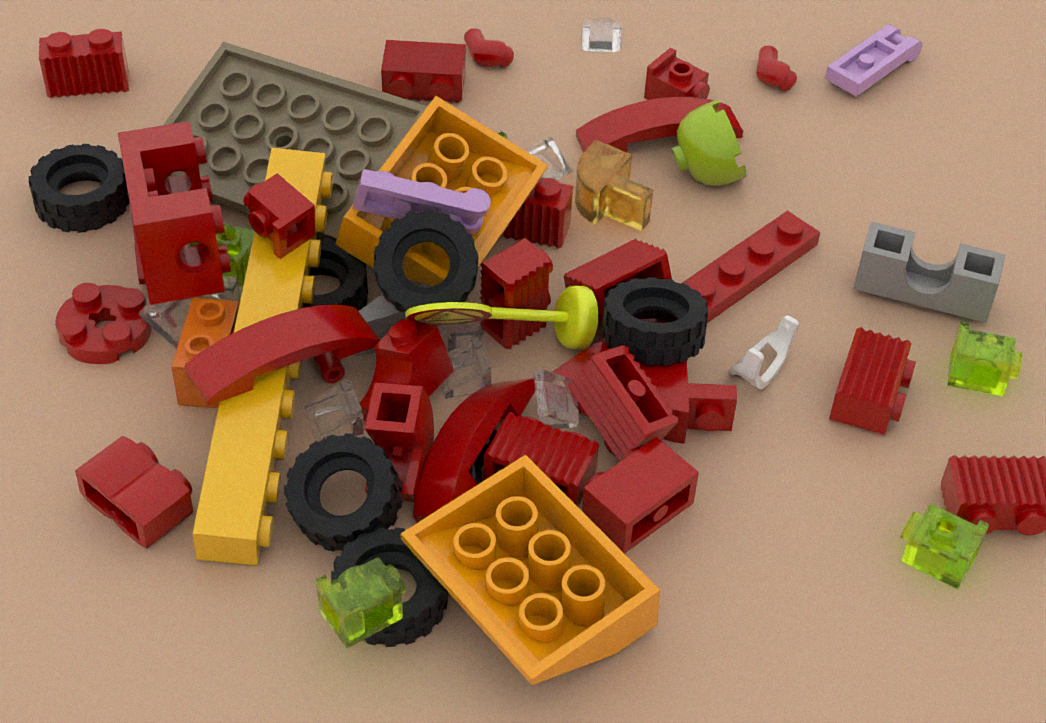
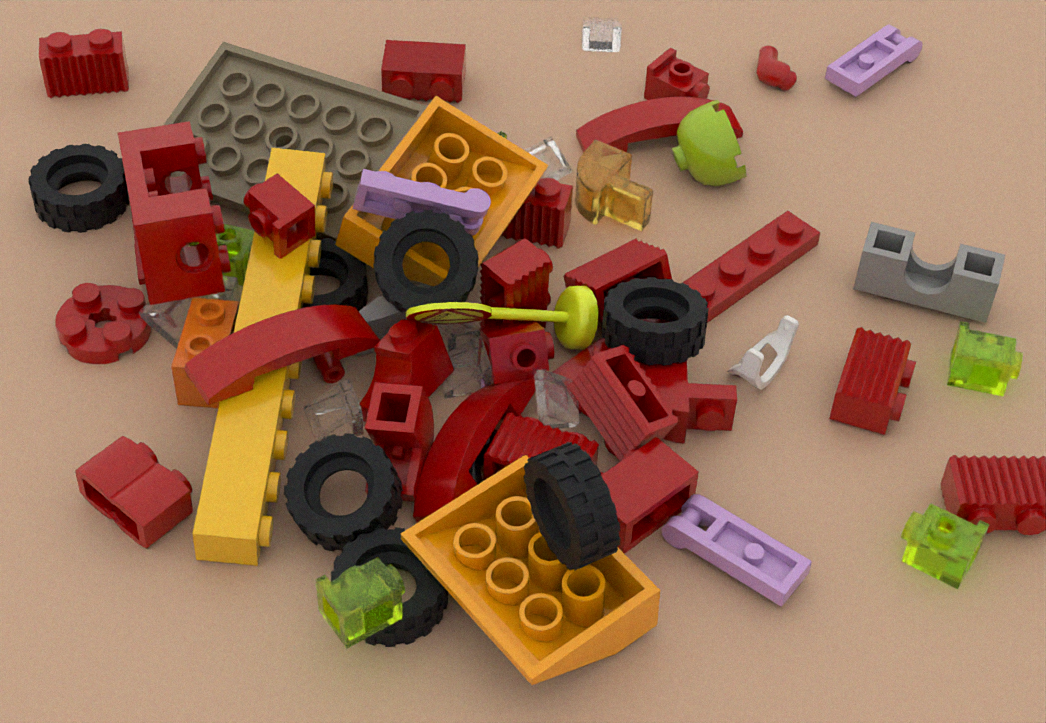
(487, 52): red arm -> none
(517, 350): none -> red brick
(572, 505): none -> black tyre
(737, 548): none -> lavender plate

